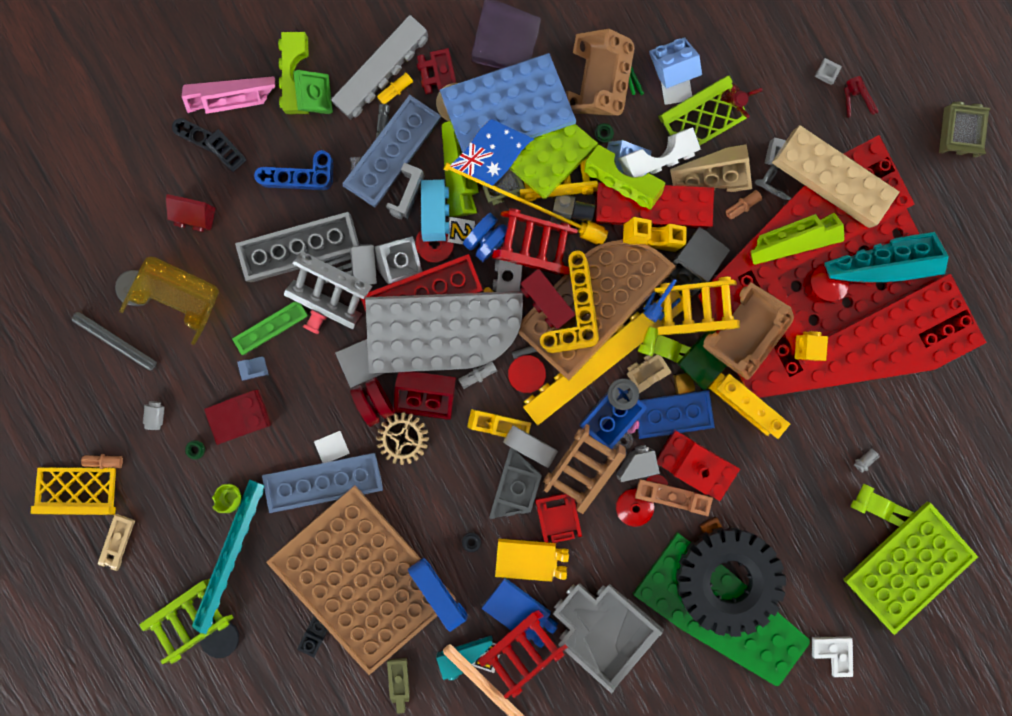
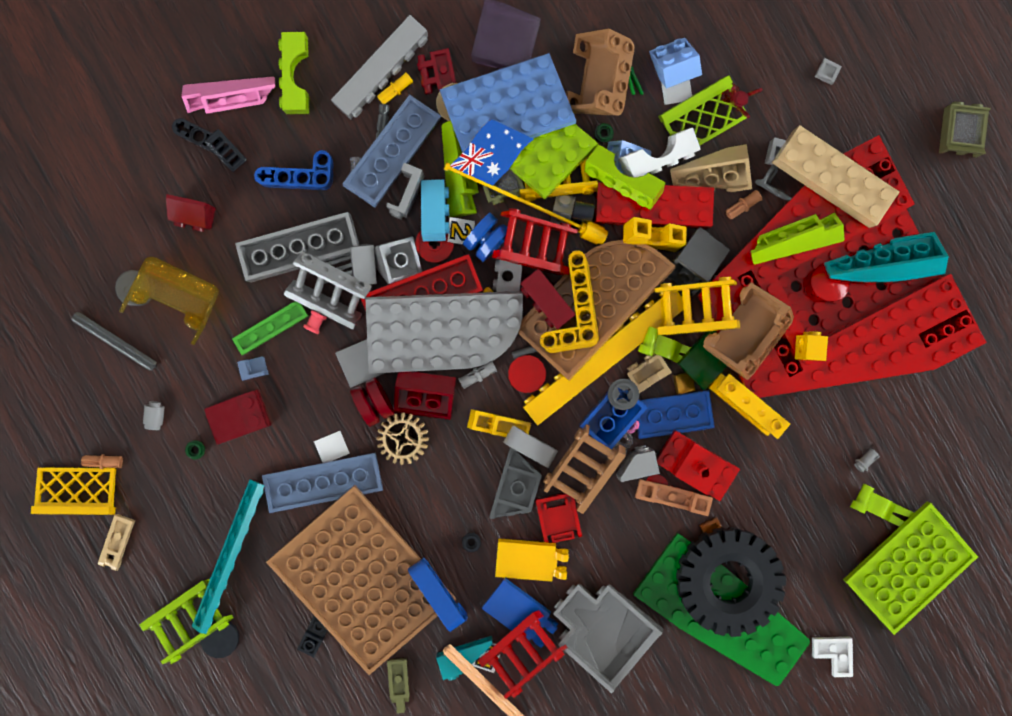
(226, 498): lime hair -> none
(313, 92): bright green tile -> none
(625, 505): red dish -> none
(654, 311): blue plant -> none
(856, 86): dark red plant -> none

